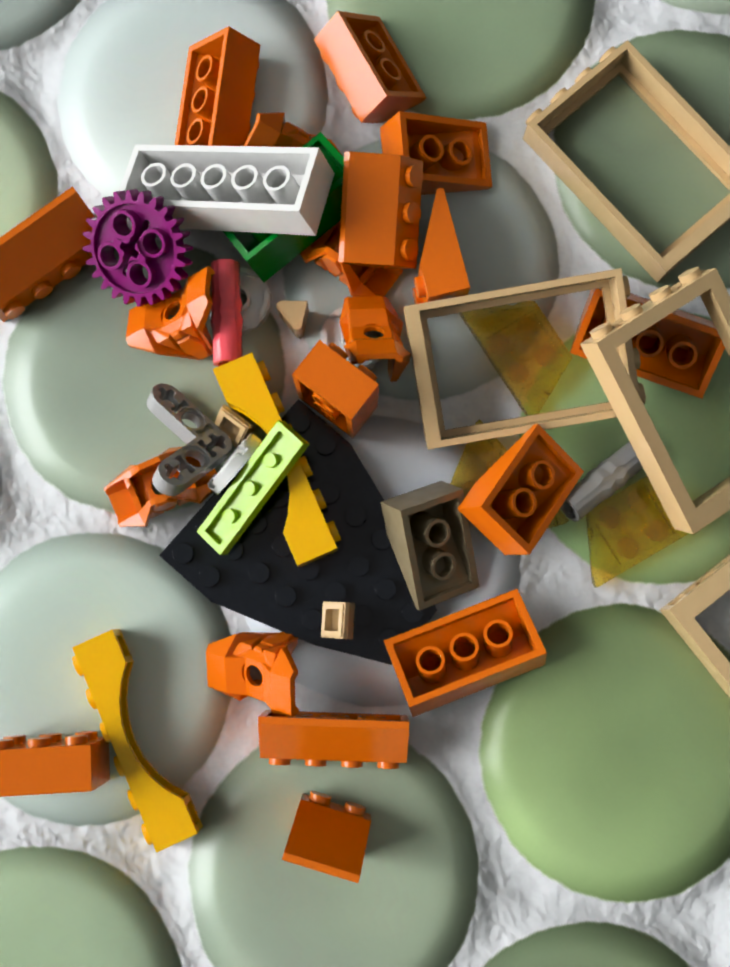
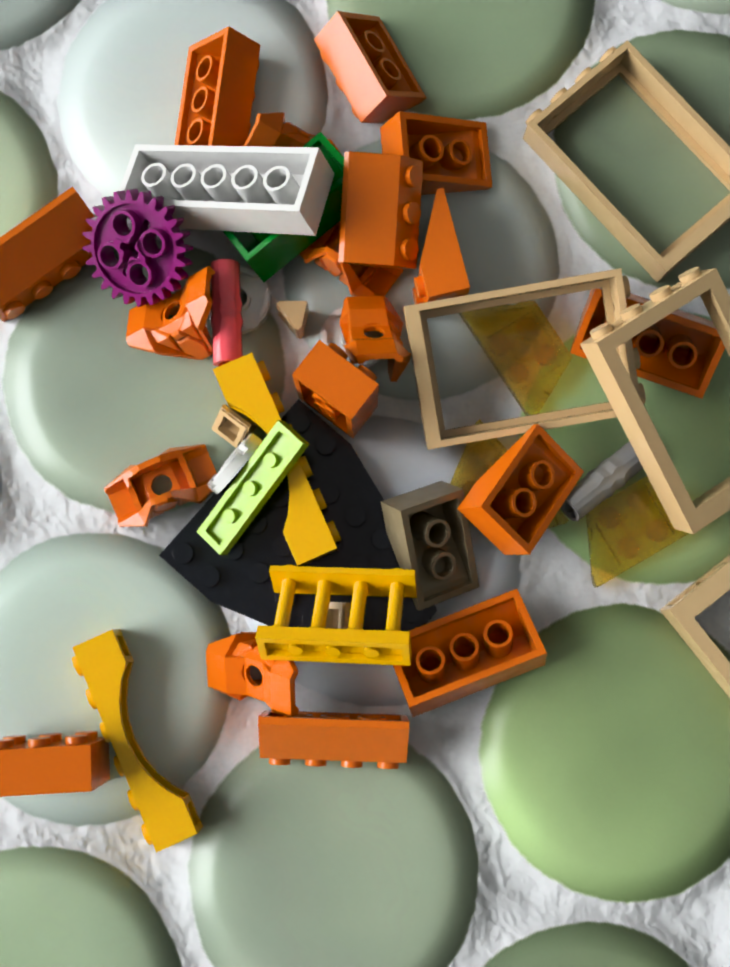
(164, 403): light grey beam -> none
(329, 836): orange slope -> none
(333, 644): none -> yellow fence

